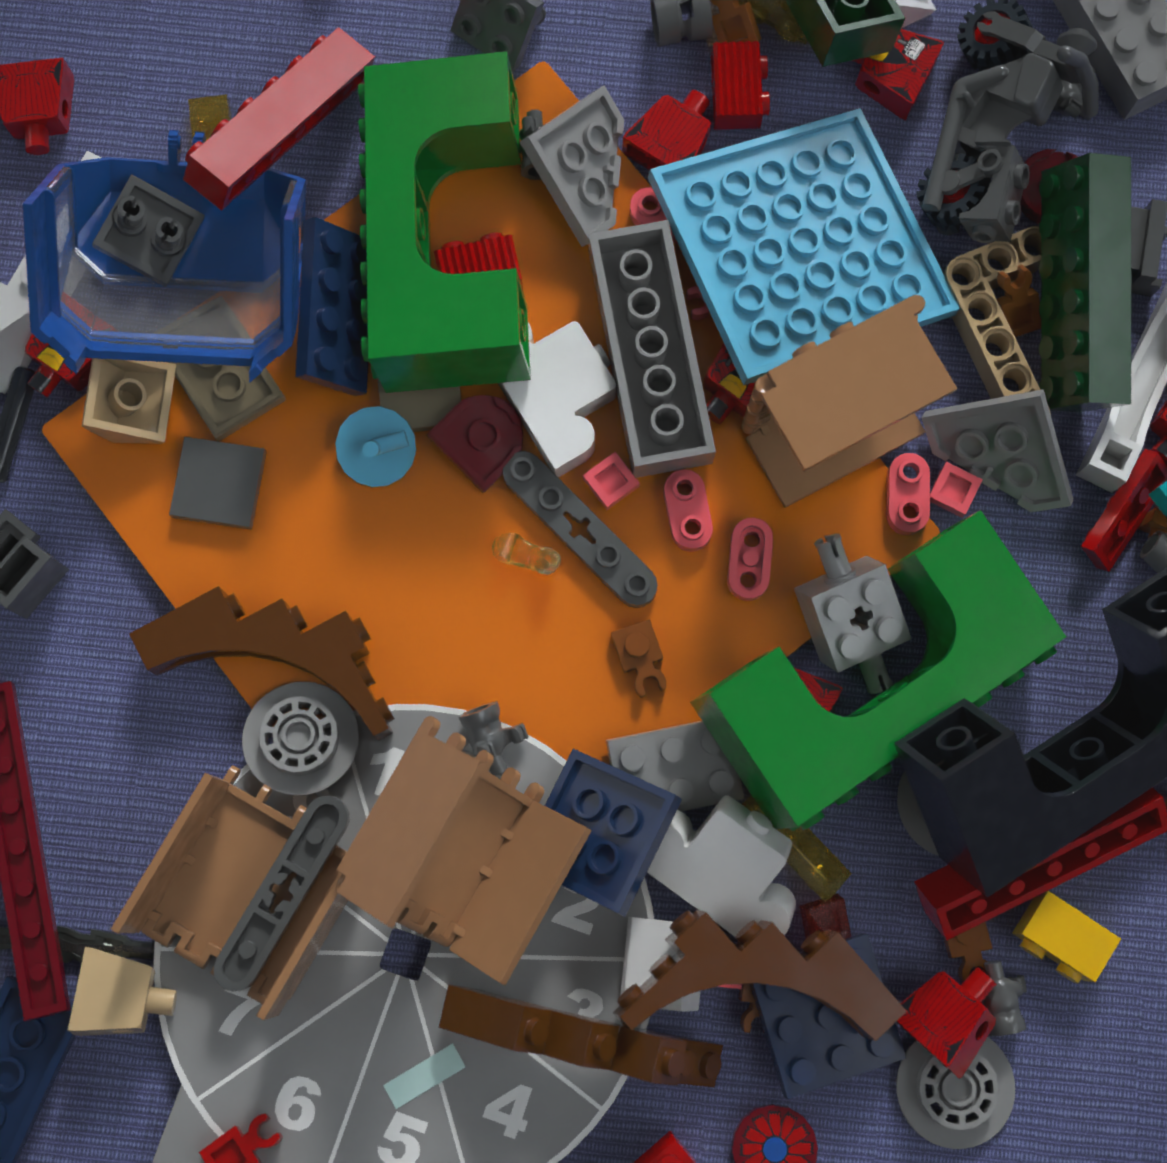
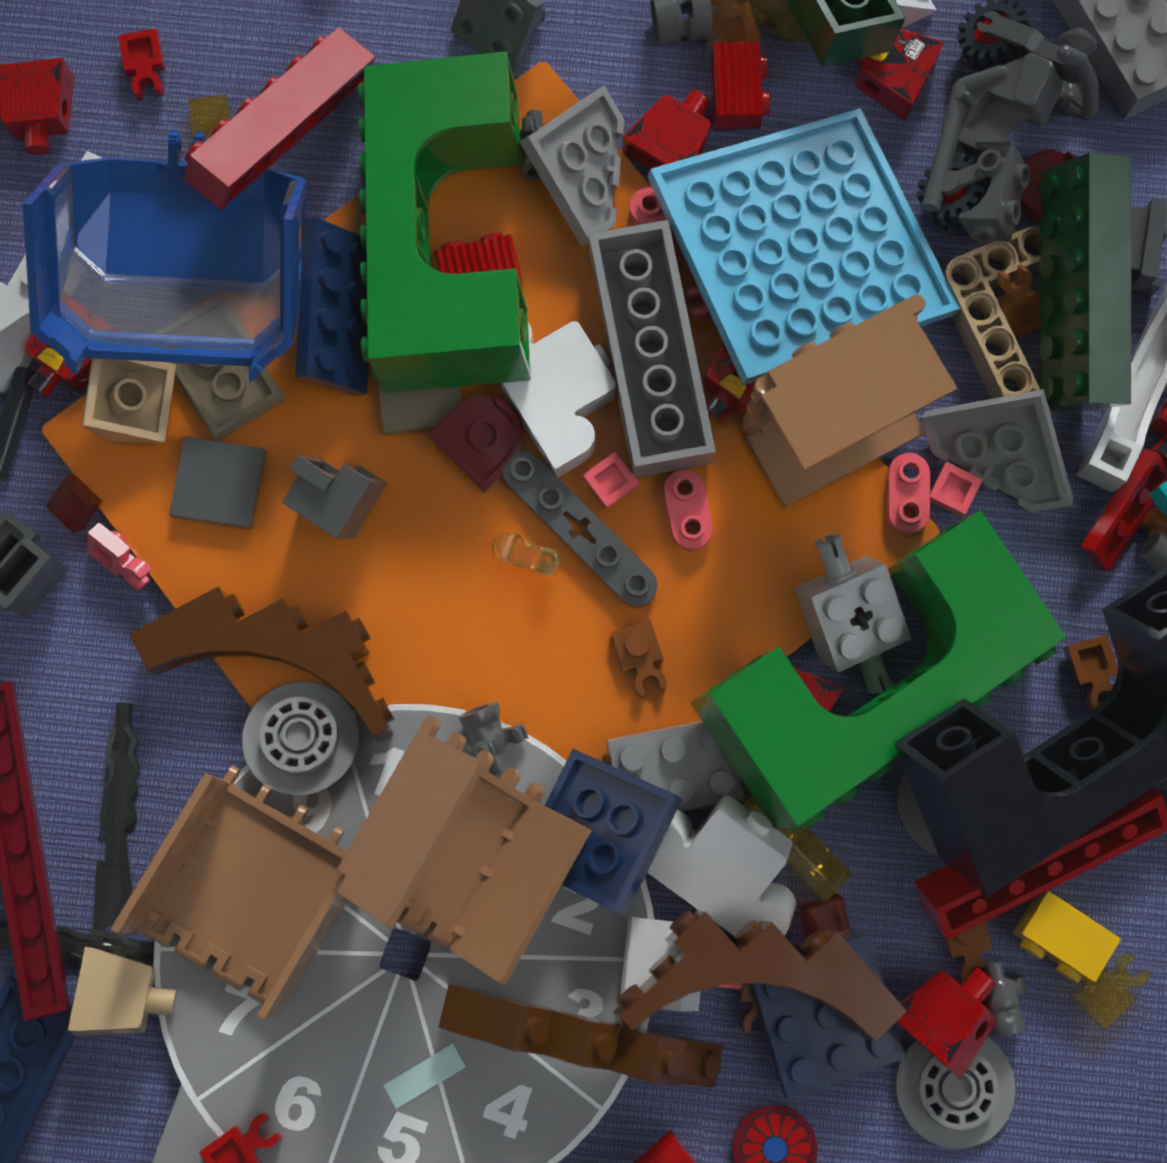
(74, 503): none -> clear red plate
(114, 554): none -> coral plate
(117, 814): none -> pearl dark grey sword
(142, 58): none -> red plate
(148, 230): dark grey plate -> none
(258, 928): dark grey piece -> none
(333, 497): none -> dark grey plate
(375, 446): medium azure shield -> none
(750, 560): coral plate -> none
(1092, 664): none -> dark orange plate
(1109, 995): none -> clear yellow plate

